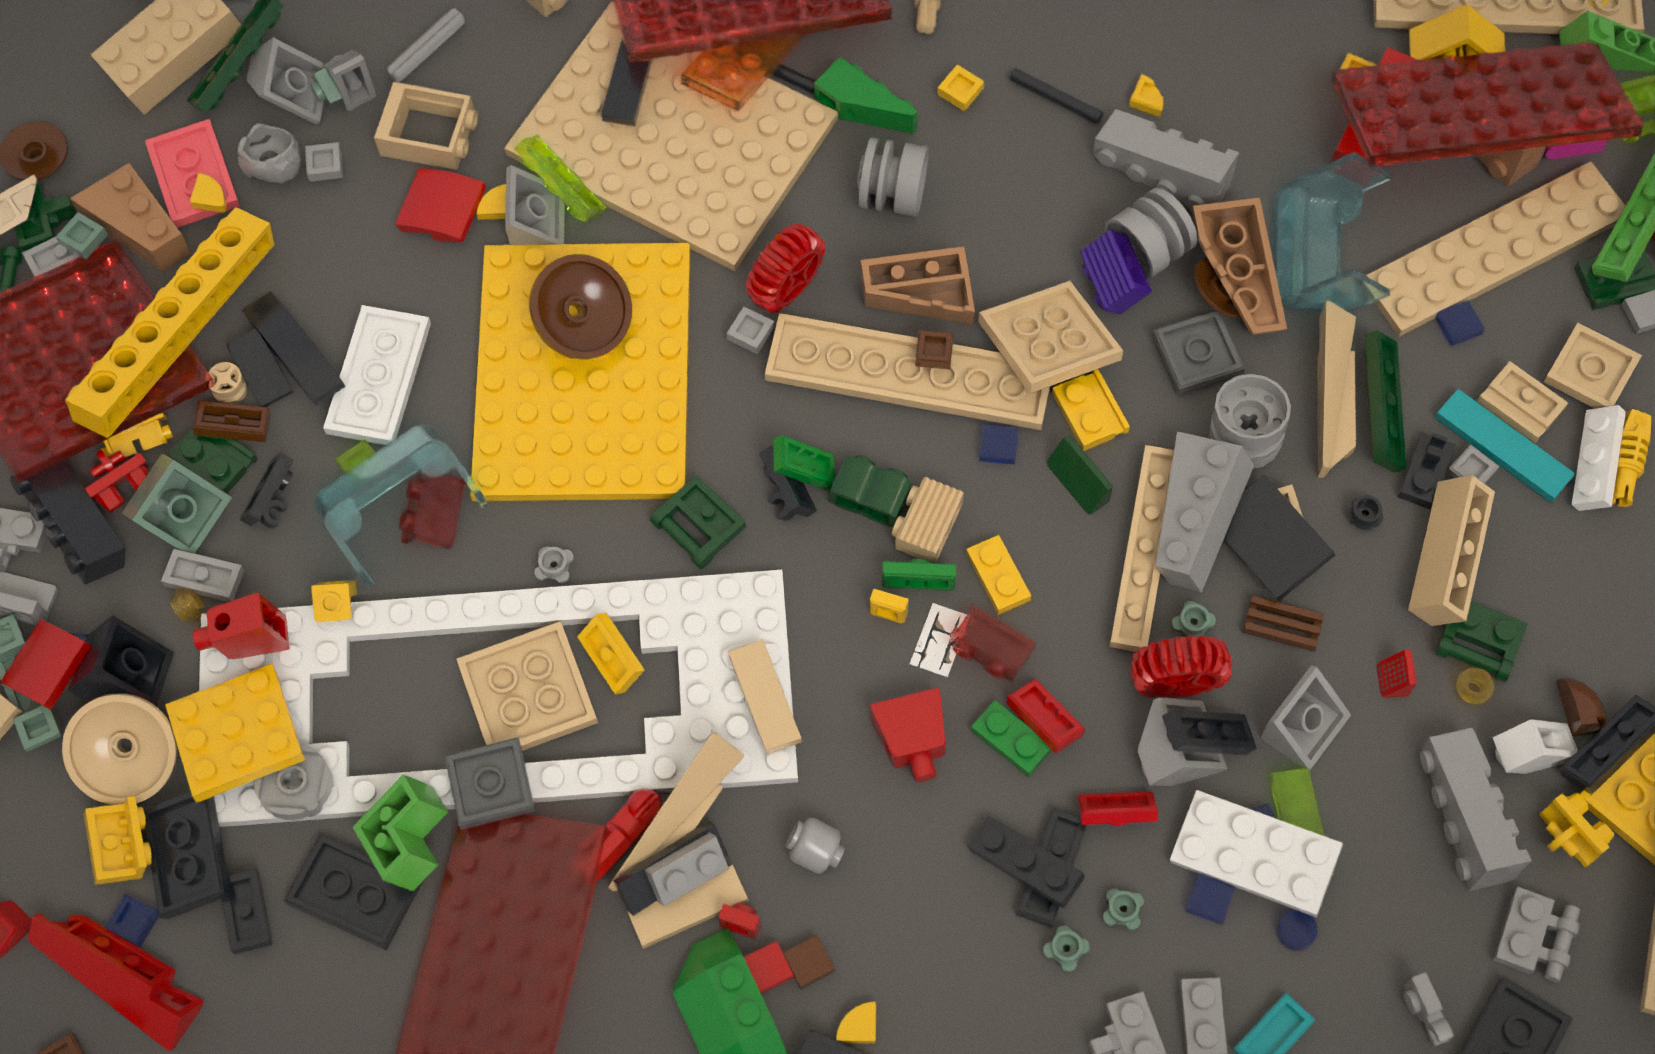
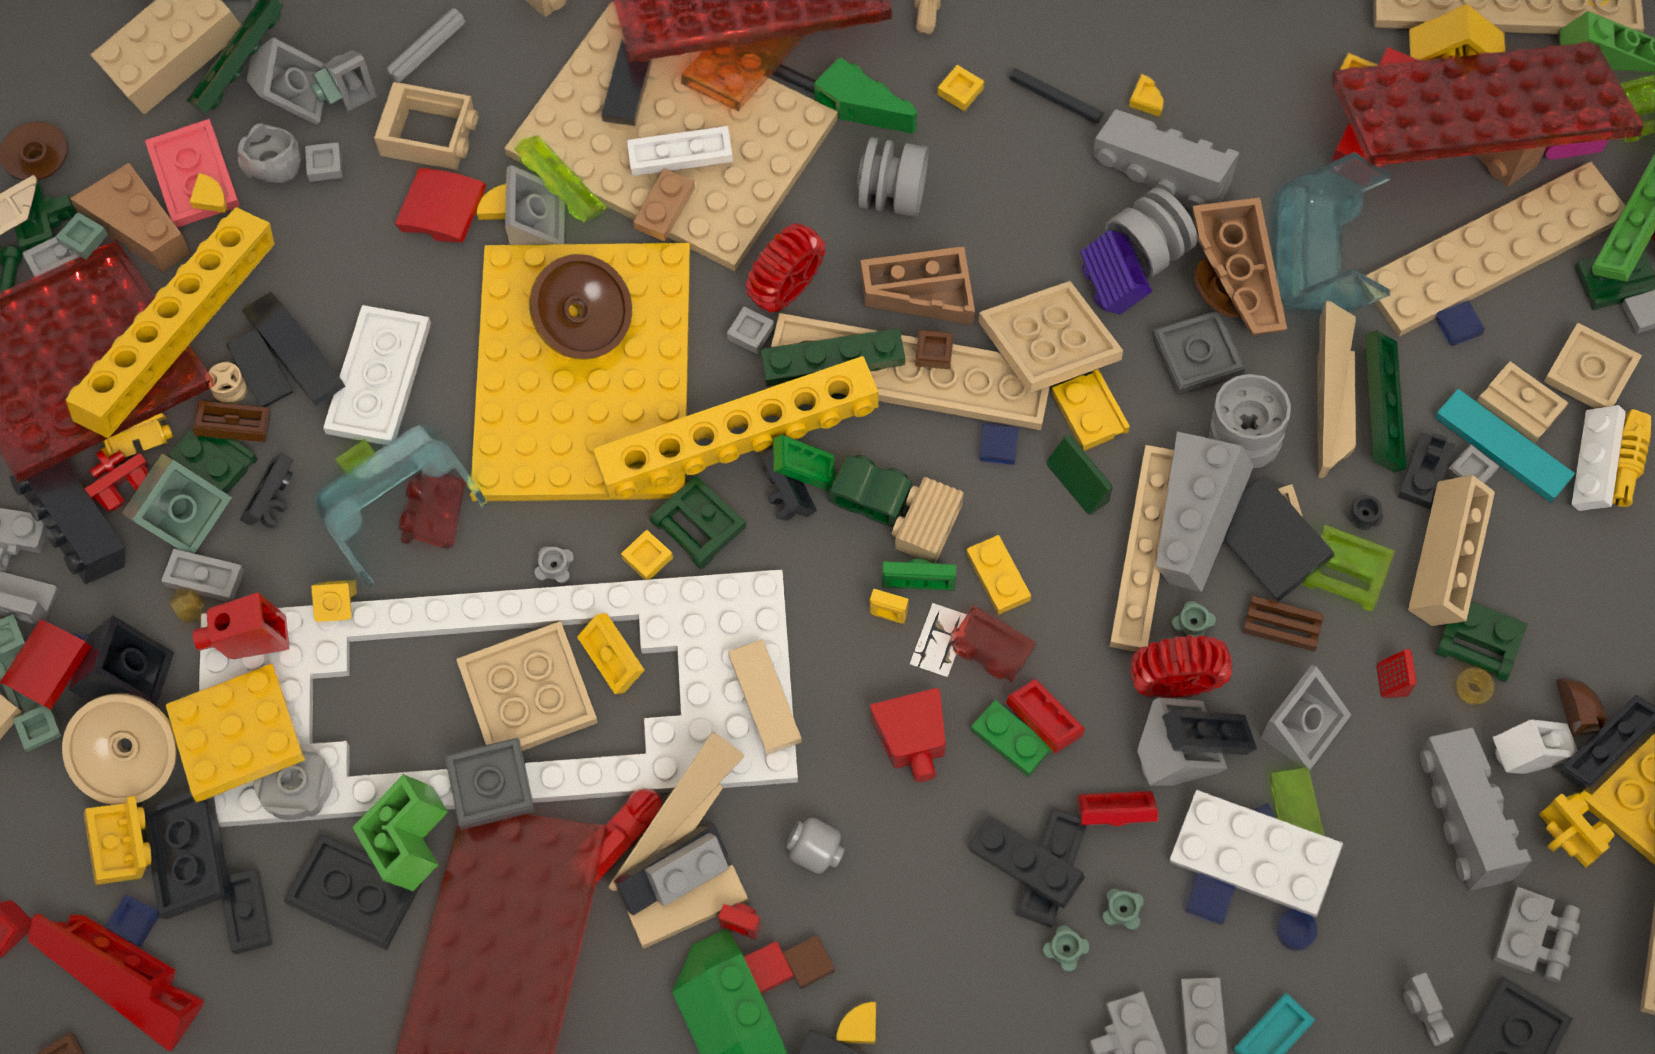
(647, 555): none -> yellow plate
(664, 204): none -> medium nougat plate
(680, 150): none -> white plate
(748, 412): none -> yellow brick
(793, 361): none -> dark green plate
(1357, 559): none -> clear neon green plate

